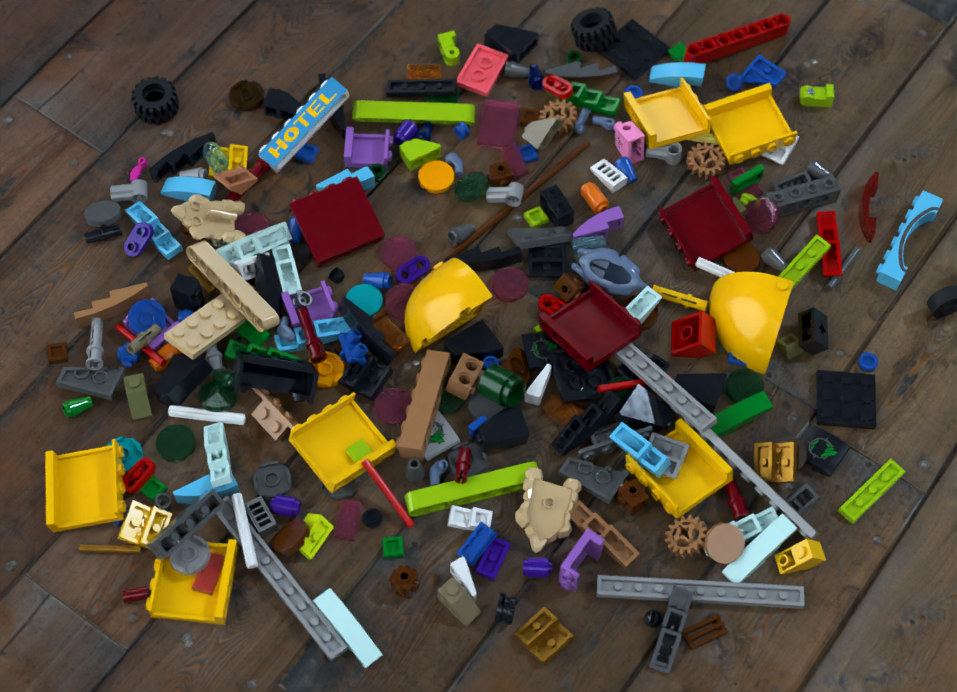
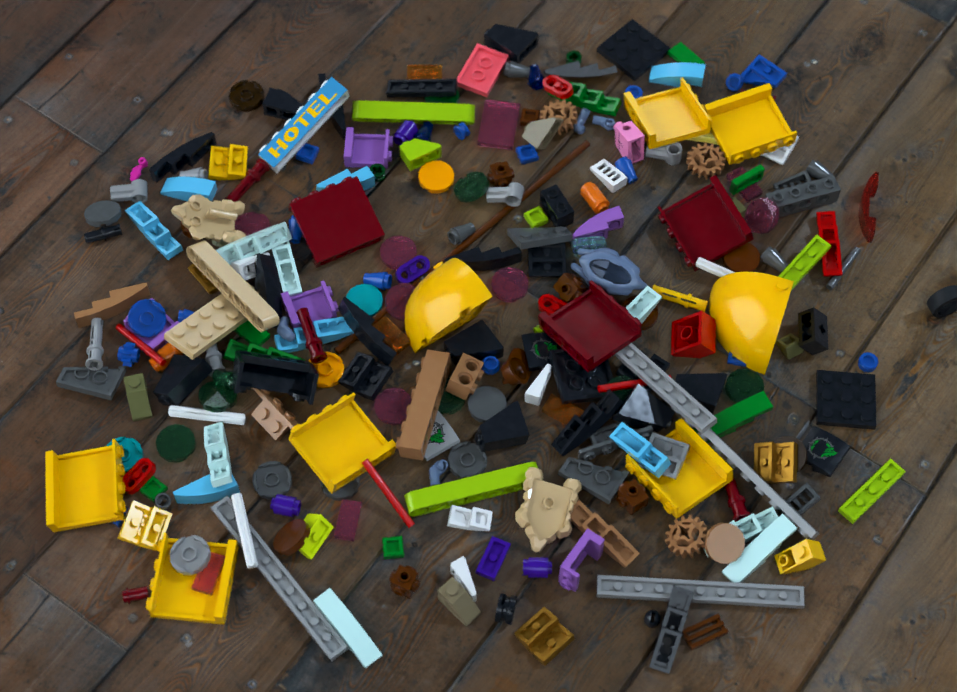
(57, 353): reddish brown tile -> none
(76, 406): green cone -> none
(122, 549): pearl gold bar -> none
(139, 241): dark purple plate -> none
(143, 339): dark tan pin -> none
(155, 89): black tyre -> none
(186, 524): dark grey brick -> none
(187, 293): black brick -> none
(218, 156): clear light blue beam -> none
(236, 179): nougat slope -> none
(267, 528): dark grey slope -> none
(305, 296): dark grey plate -> none
(336, 275): black hinge -> none
(352, 350): blue hips -> none
(358, 450): lime tile -> none
(372, 518): black plate -> none
(414, 471): dark grey cone -> none
(446, 44): lime leg -> none
(457, 161): sand blue arm -> none
(463, 465): dark red pin -> none
(473, 428): blue tile -> none
(477, 543): blue plate -> none
(502, 386): dark green piece -> none
(515, 159): clear pink tile -> none
(594, 29): black tyre -> none
(737, 39): red beam -> none
(746, 199): lime arm -> none
(817, 96): lime leg -> none
(893, 269): medium azure arch -> none

